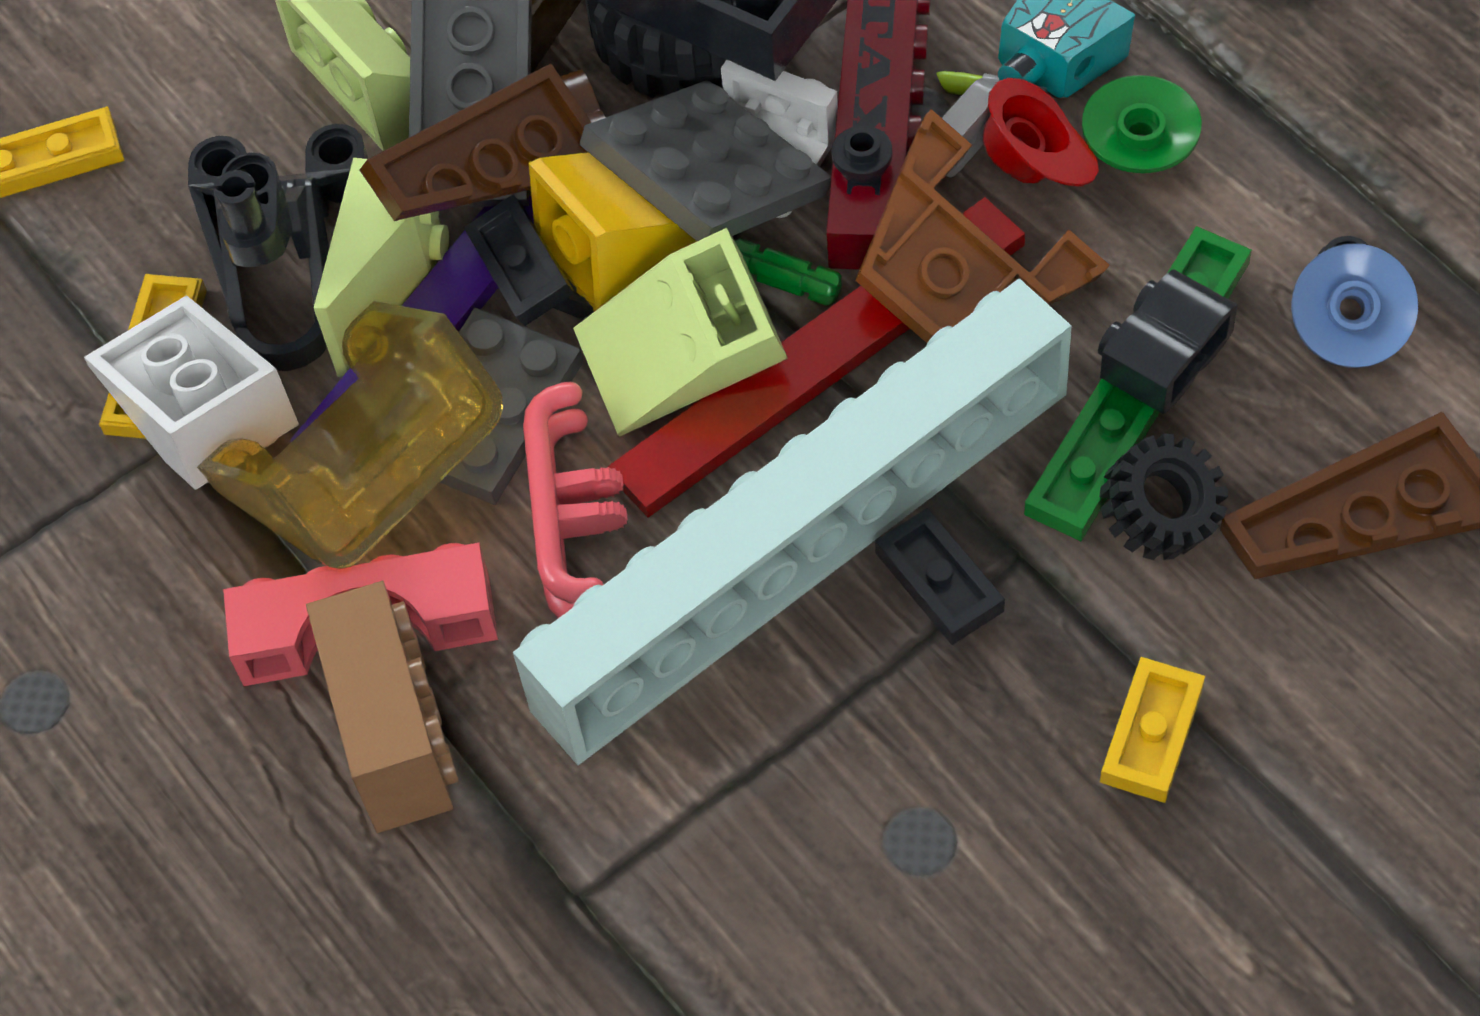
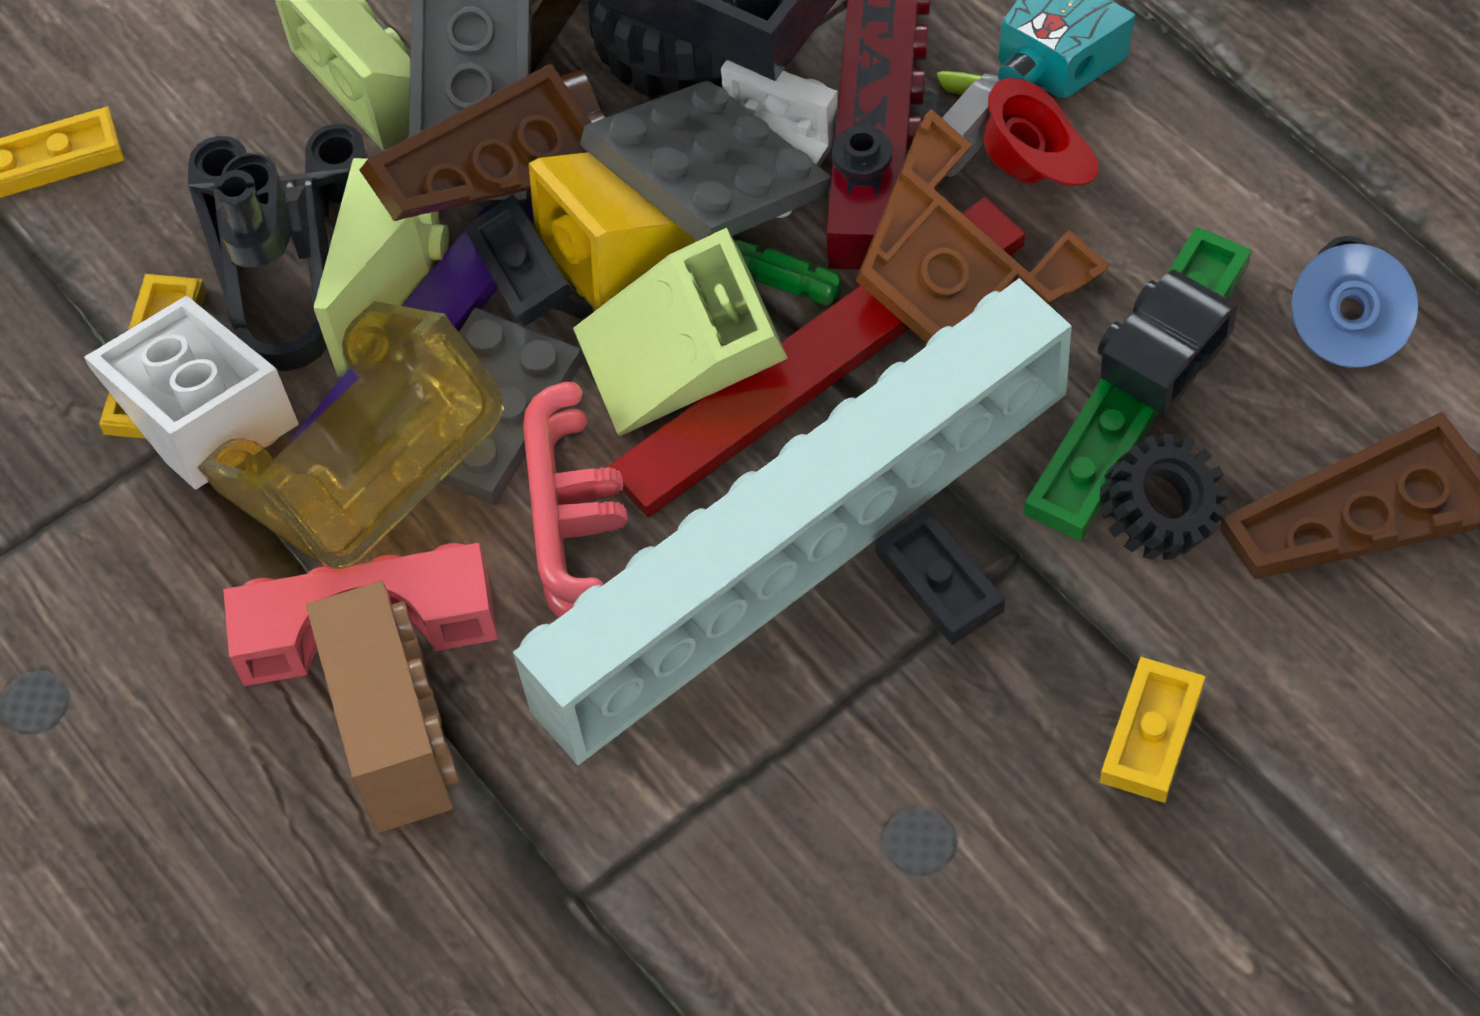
(1146, 108): green dish -> none

